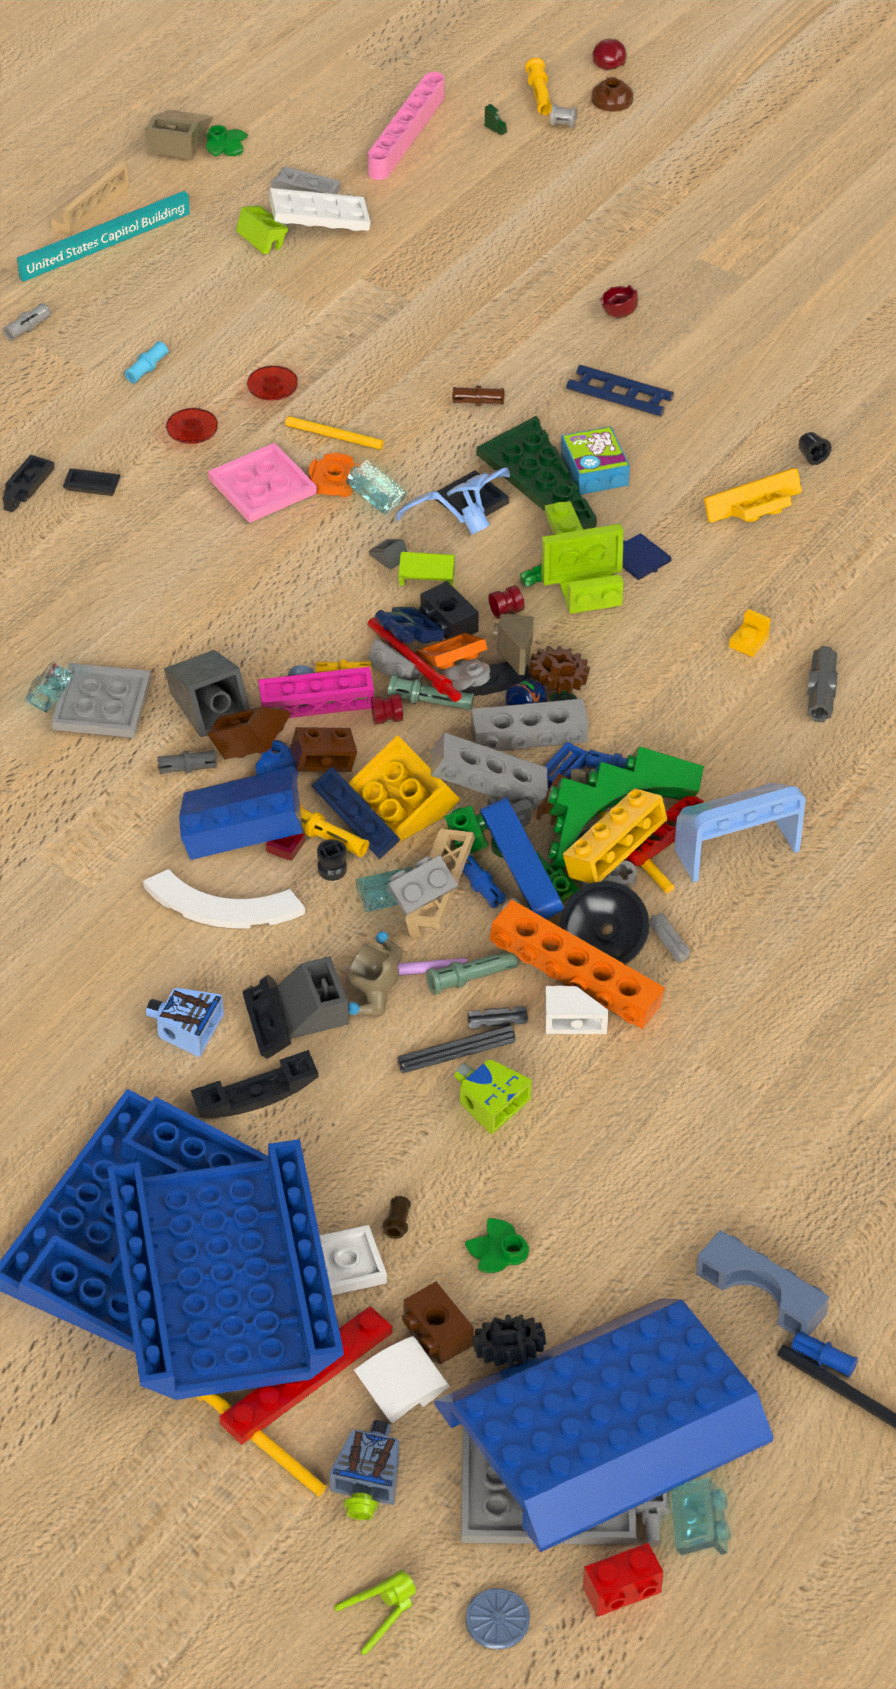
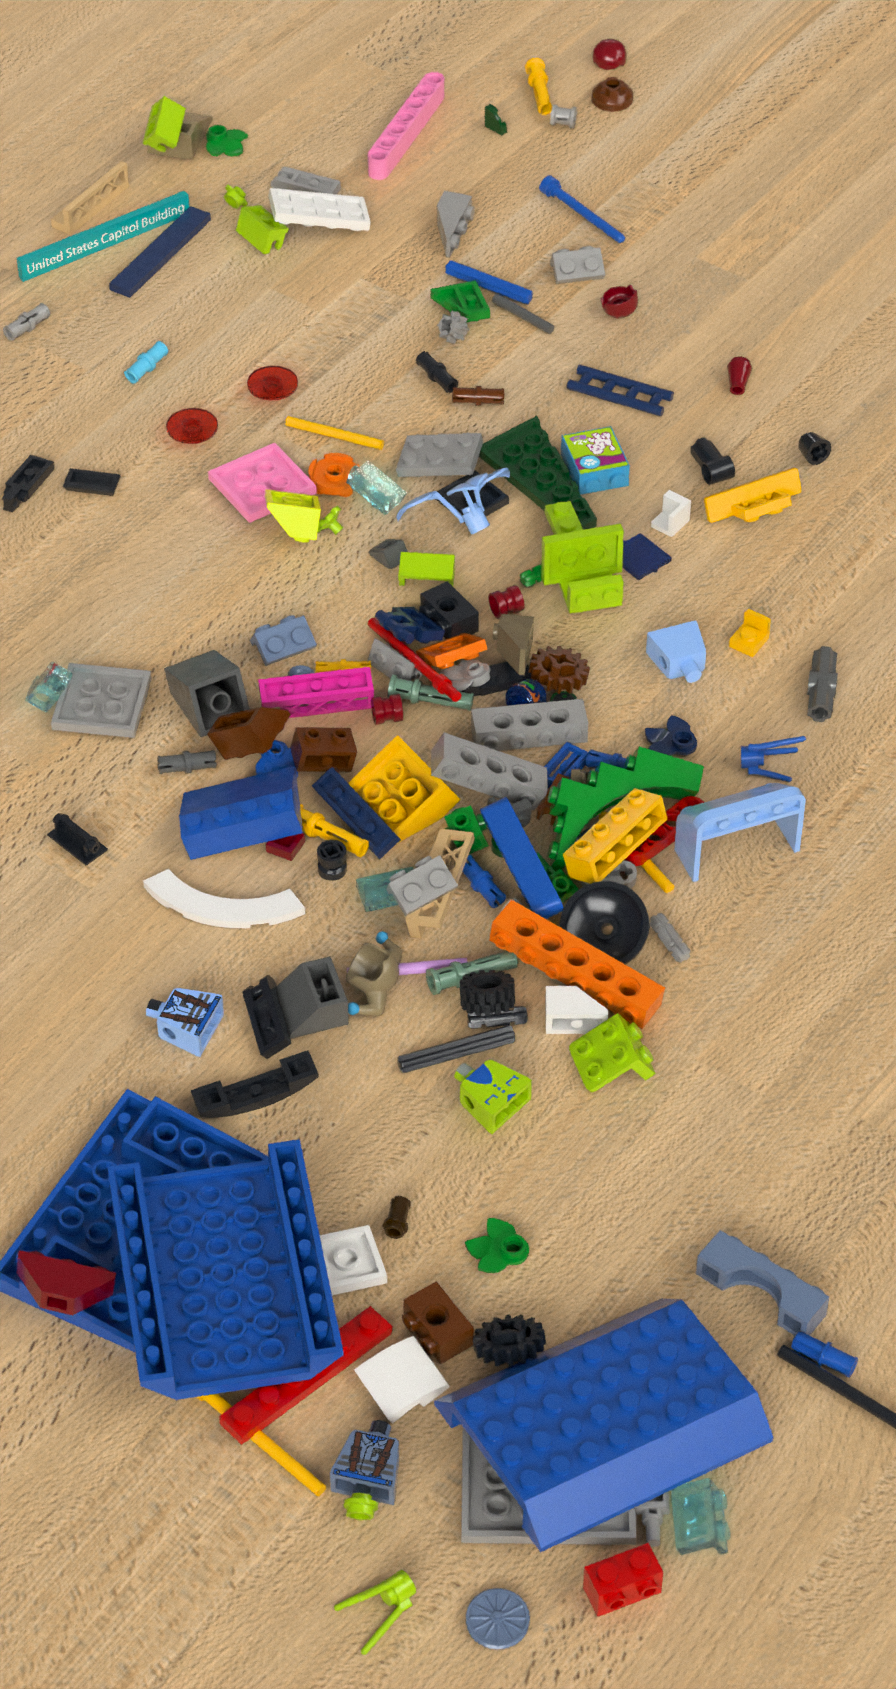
(63, 1283): none -> dark red slope
(75, 839): none -> black hinge
(159, 252): none -> dark blue tile
(164, 124): none -> lime hinge
(235, 197): none -> lime plate
(283, 640): none -> sand blue bracket
(295, 513): none -> neon yellow slope
(330, 521): none -> lime plant
(436, 371): none -> black pin
(439, 455): none -> light grey plate
(453, 215): none -> light grey slope
(453, 327): none -> light grey gear
(462, 298): none -> green wing
(487, 992): none -> black tyre
(489, 282): none -> blue axle
(523, 313): none -> dark grey bar
(551, 187): none -> blue piece
(577, 265): none -> light grey bracket
(610, 1052): none -> lime bracket
(673, 515): none -> white panel
(673, 739): none -> dark blue plate
(678, 651): none -> light blue torso
(713, 465): none -> black piece
(738, 373): none -> dark red cone
(753, 756): none -> blue plant

